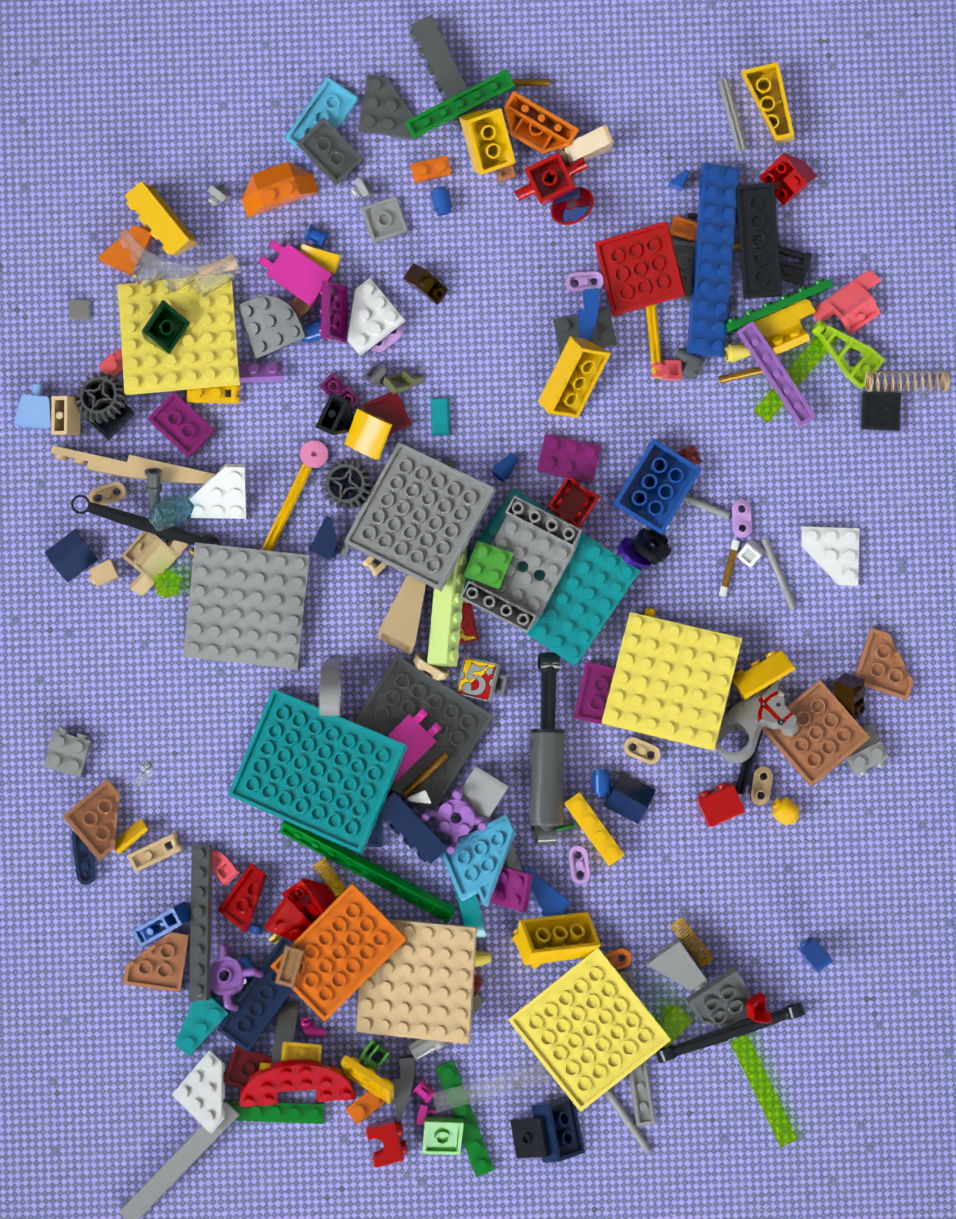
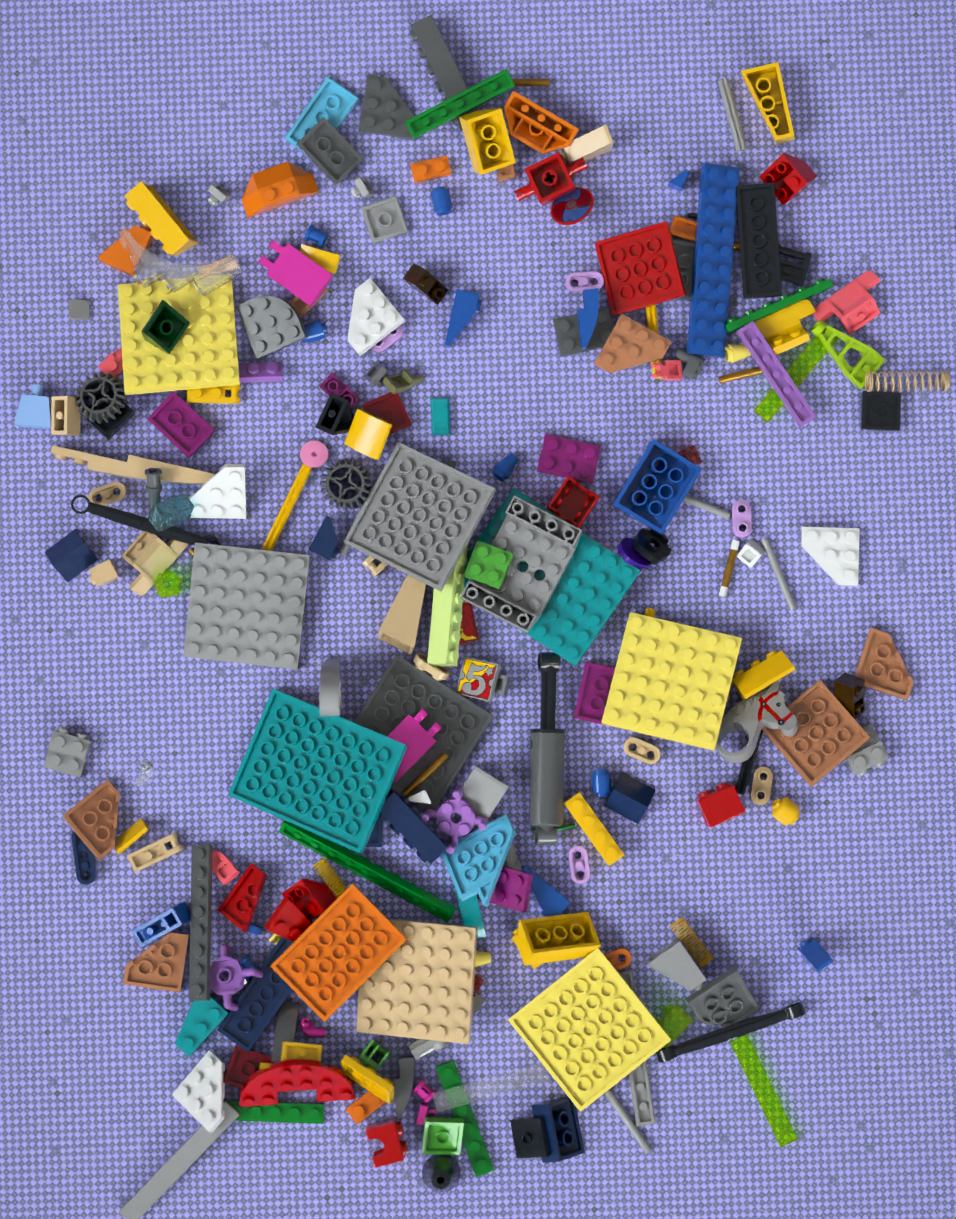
(290, 966): medium nougat tile -> none
(334, 312): magenta plate -> none
(443, 1166): none -> black cone
(462, 313): none -> blue slope
(573, 377): yellow slope -> none
(630, 346): none -> nougat plate
(757, 1009): red plate -> none

